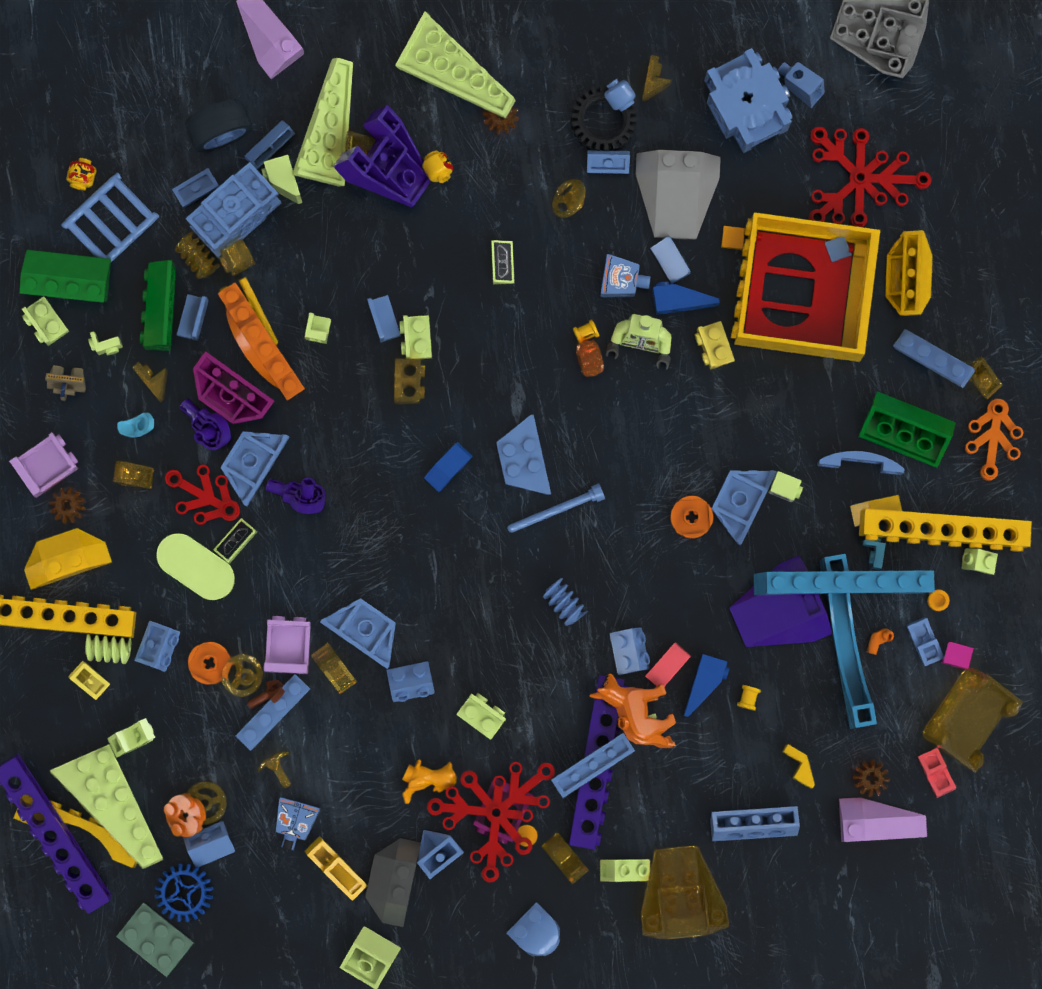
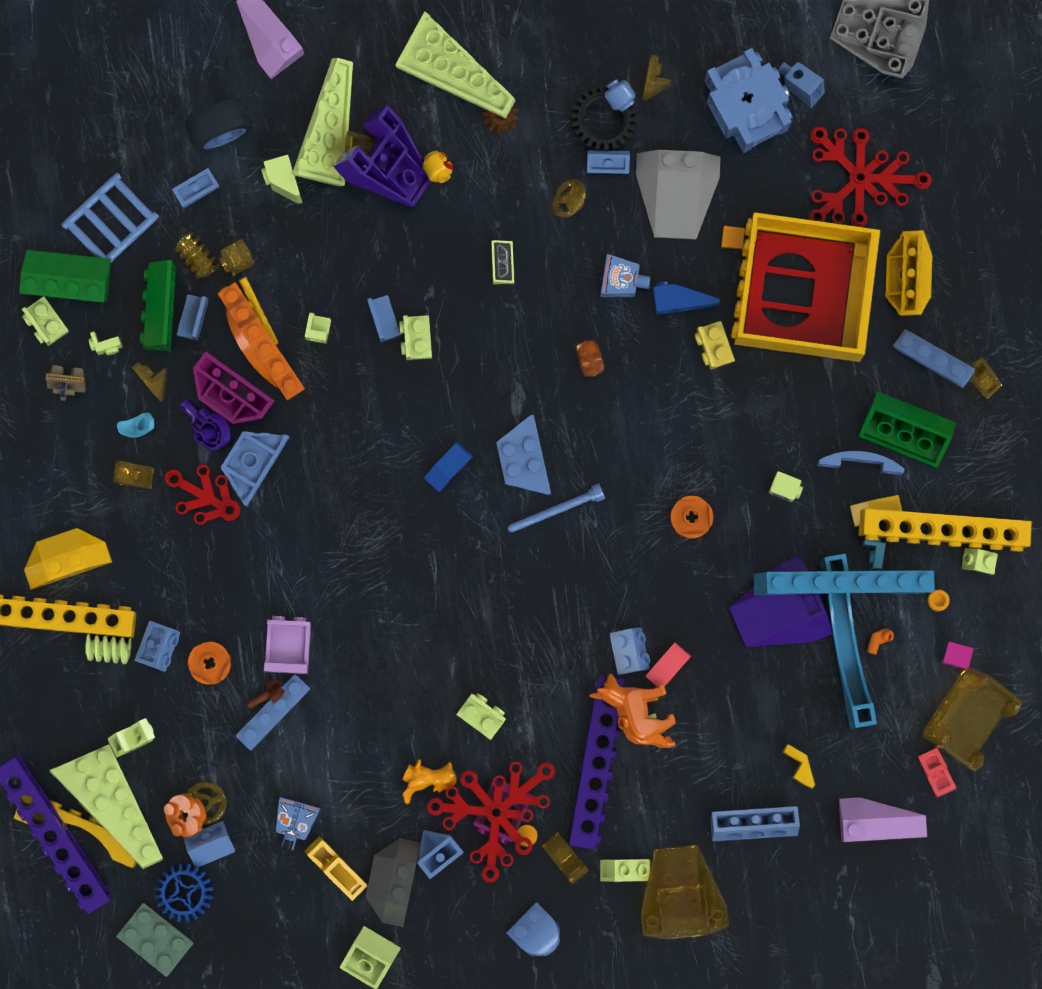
(45, 465): lavender panel -> none
(60, 507): clear orange gear -> none
(81, 174): yellow head -> none
(89, 680): light yellow slope -> none
(195, 566): yellowish green tile -> none
(234, 209): medium blue piece -> none
(235, 540): slope -> none
(248, 680): clear yellow piece -> none
(267, 143): medium blue piece -> none
(273, 763): clear yellow plant -> none
(300, 495): dark purple pin -> none
(333, 668): clear yellow slope -> none
(364, 629): medium blue wing -> none
(403, 381): clear yellow brick -> none
(410, 681): medium blue bracket -> none
(564, 602): medium blue piece -> none
(586, 331): yellow bush -> none
(593, 765): medium blue plate -> none
(643, 334): yellowish green torso -> none
(670, 260): medium blue slope -> none
(707, 678): blue slope -> none
(741, 500): medium blue wing -> none
(748, 697): yellow bush -> none
(837, 249): medium blue tile -> none
(866, 783): clear orange gear -> none
(924, 641): medium blue slope -> none
(994, 436): orange plant -> none

